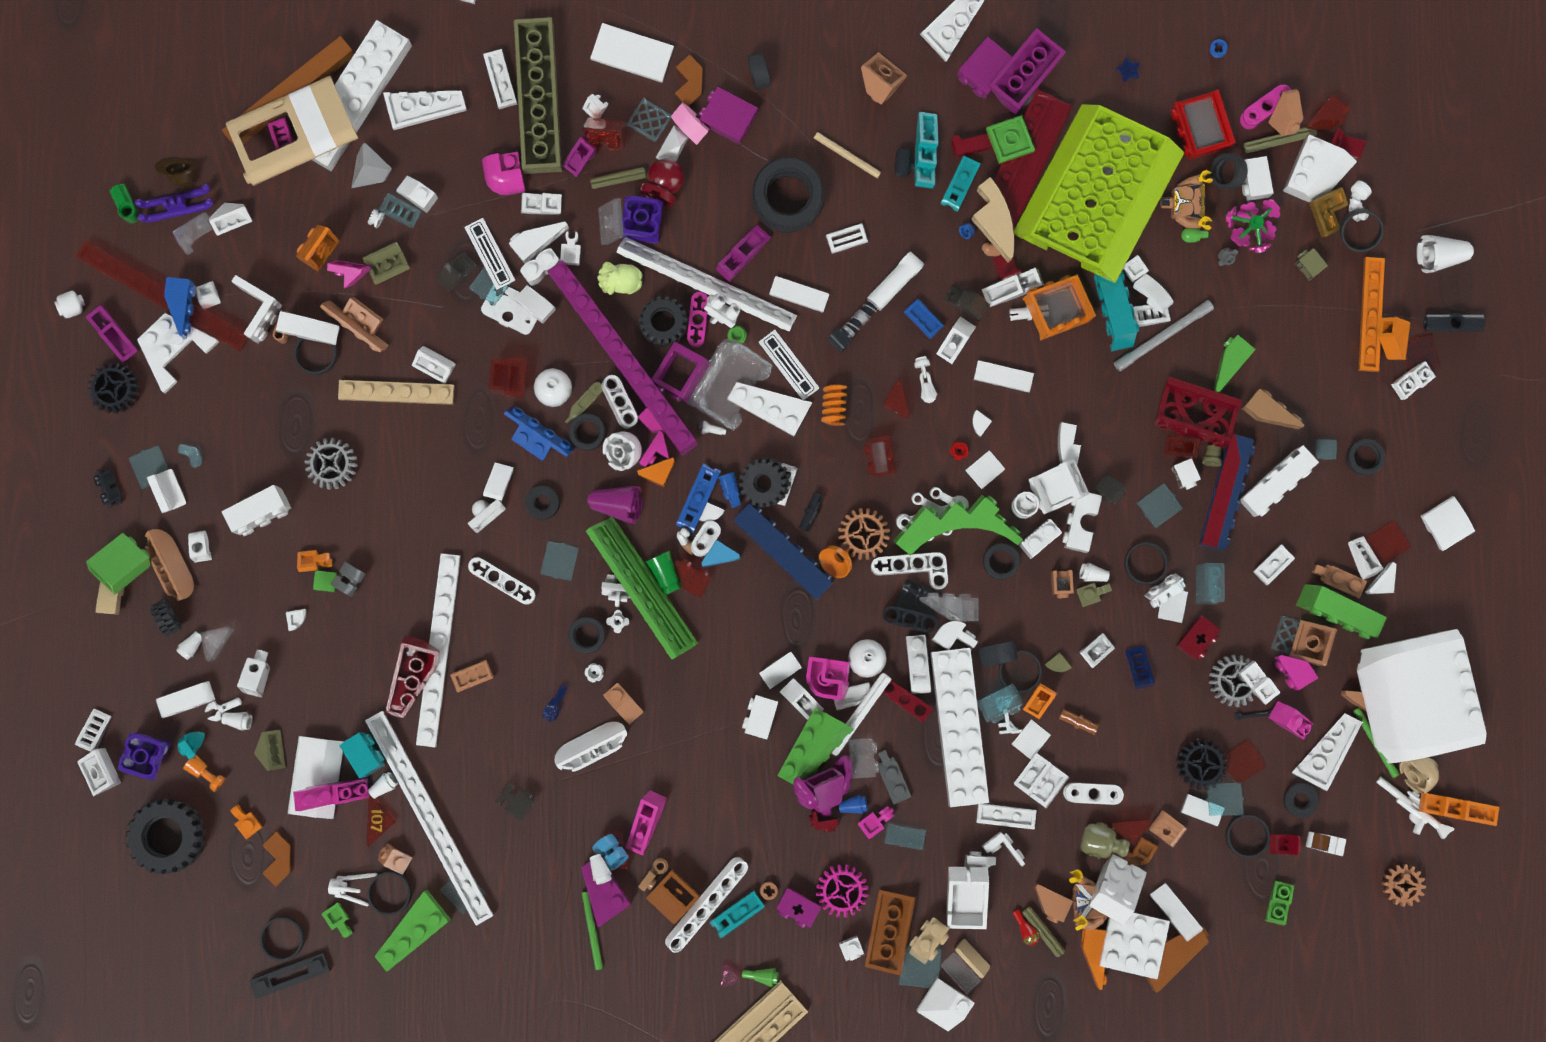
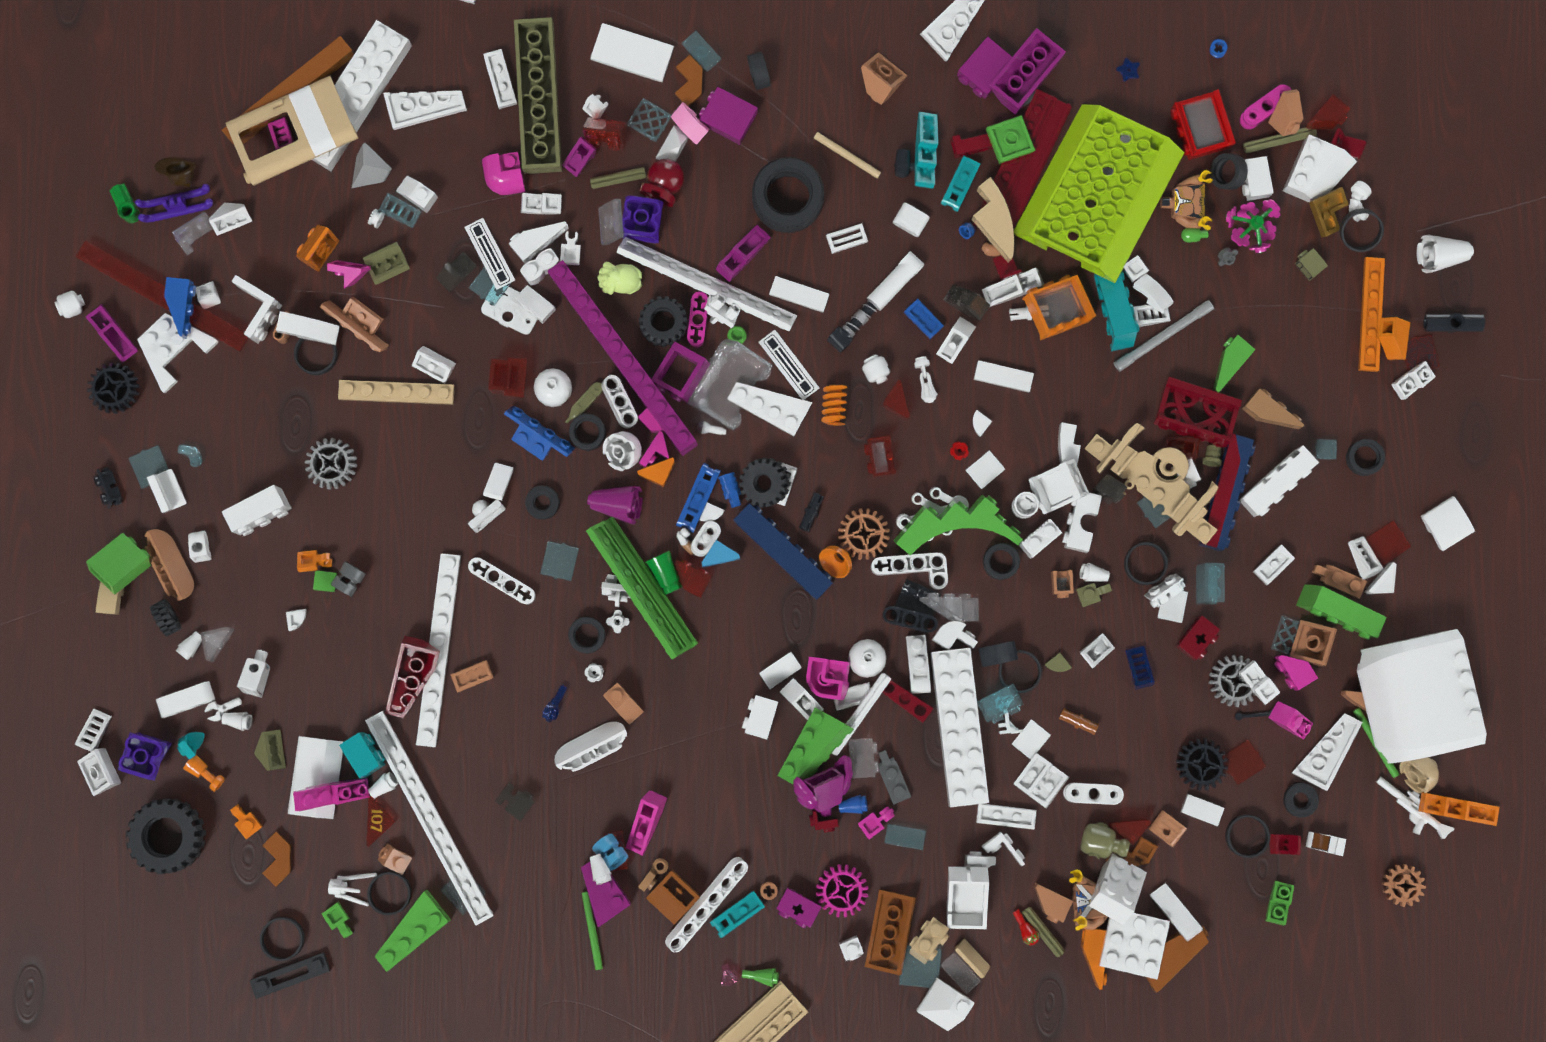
(701, 51): none -> clear light blue plate
(876, 369): none -> white head
(911, 219): none -> white piece
(1039, 700): orange slope -> none
(1172, 494): none -> tan piece
(1225, 799): clear light blue piece -> none

